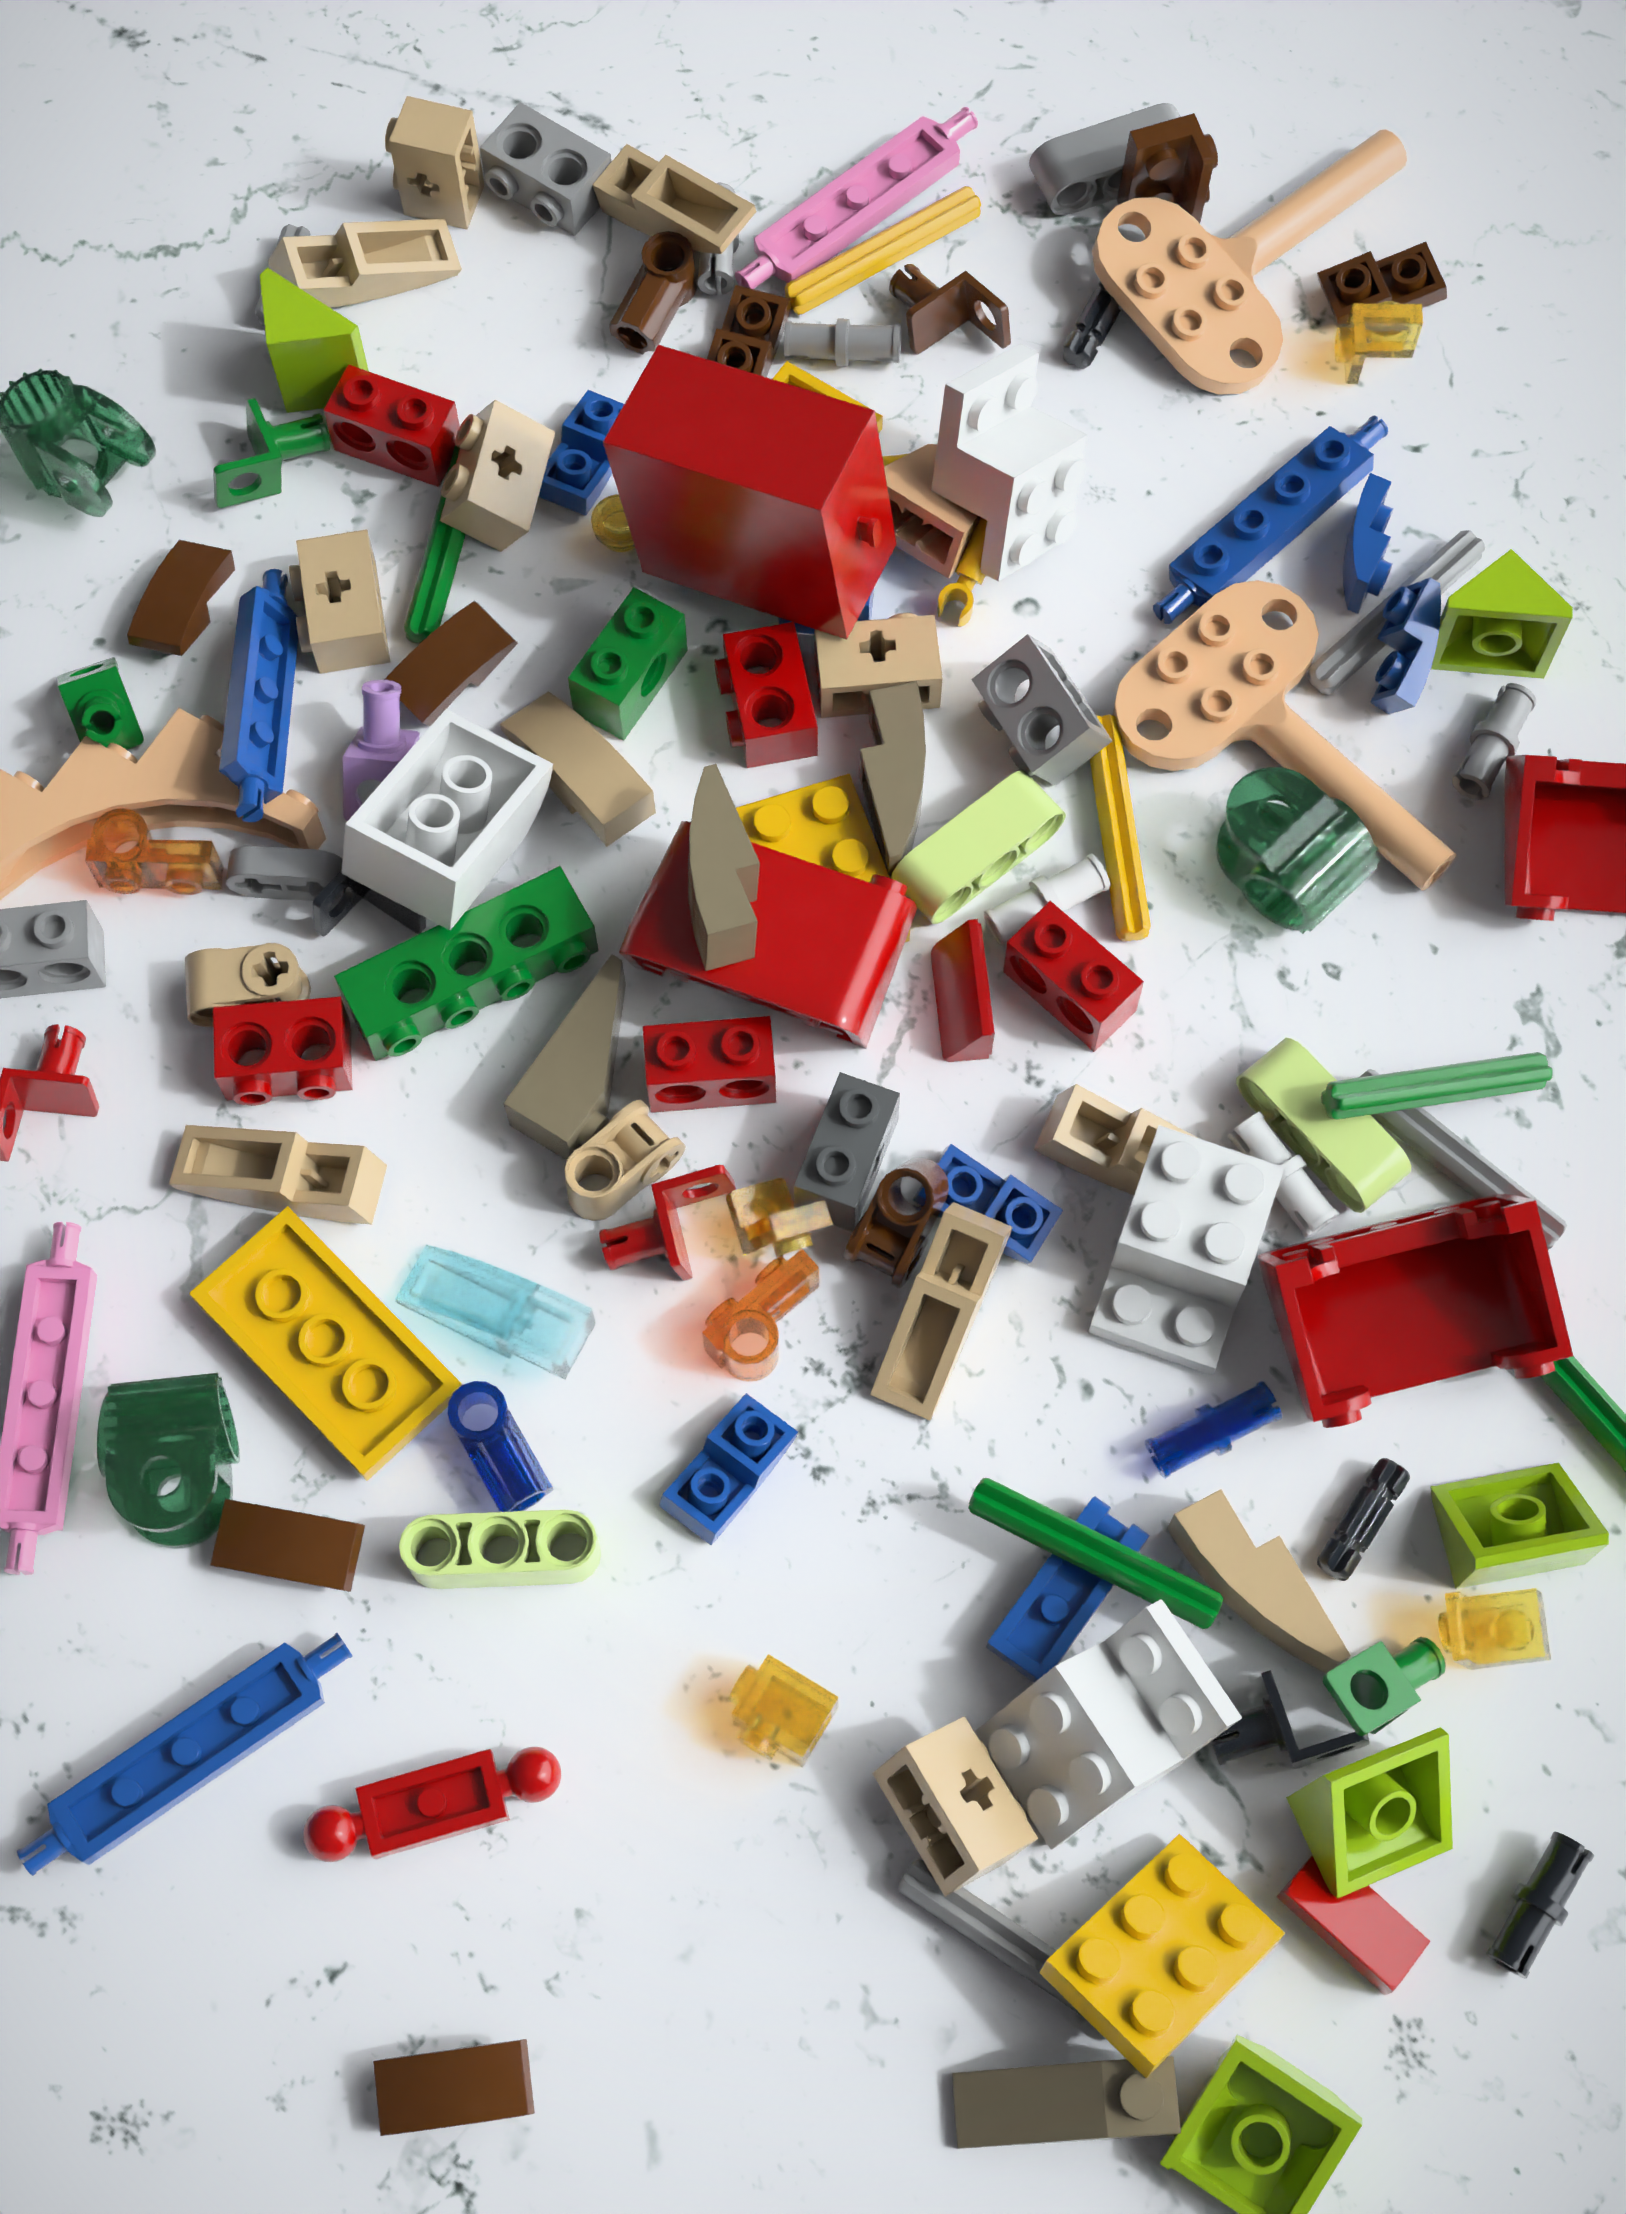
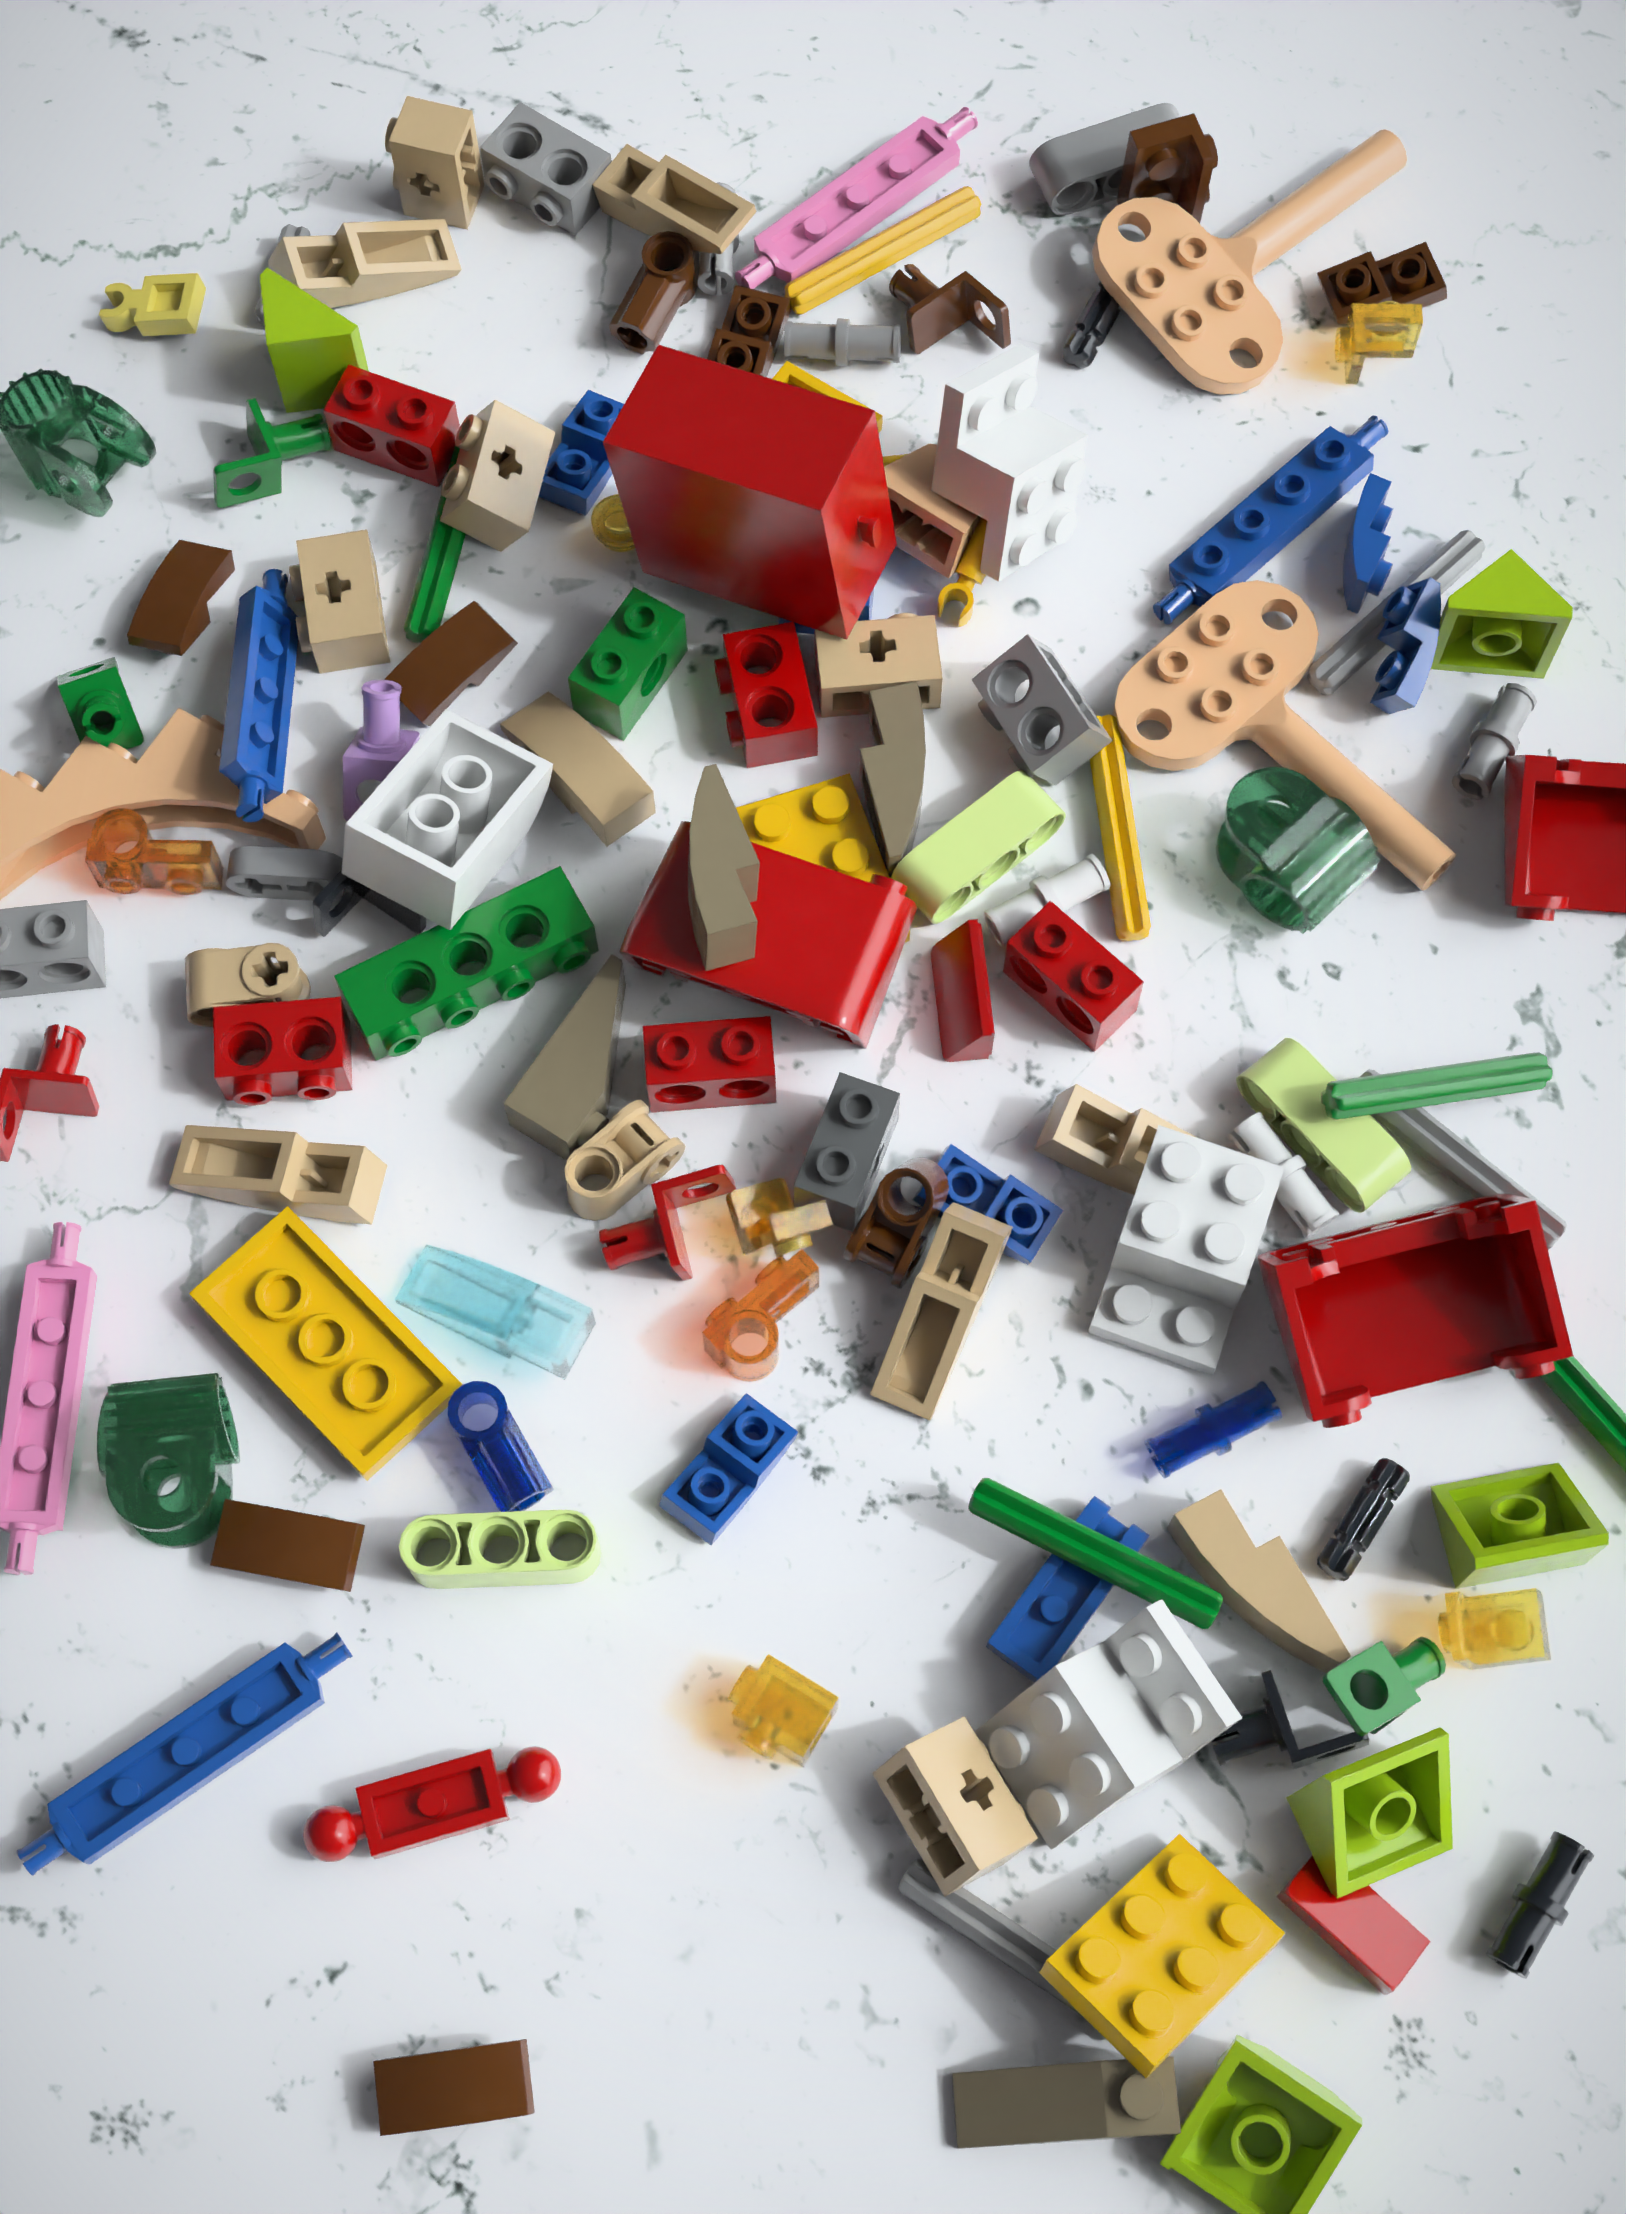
(162, 307): none -> light yellow plate

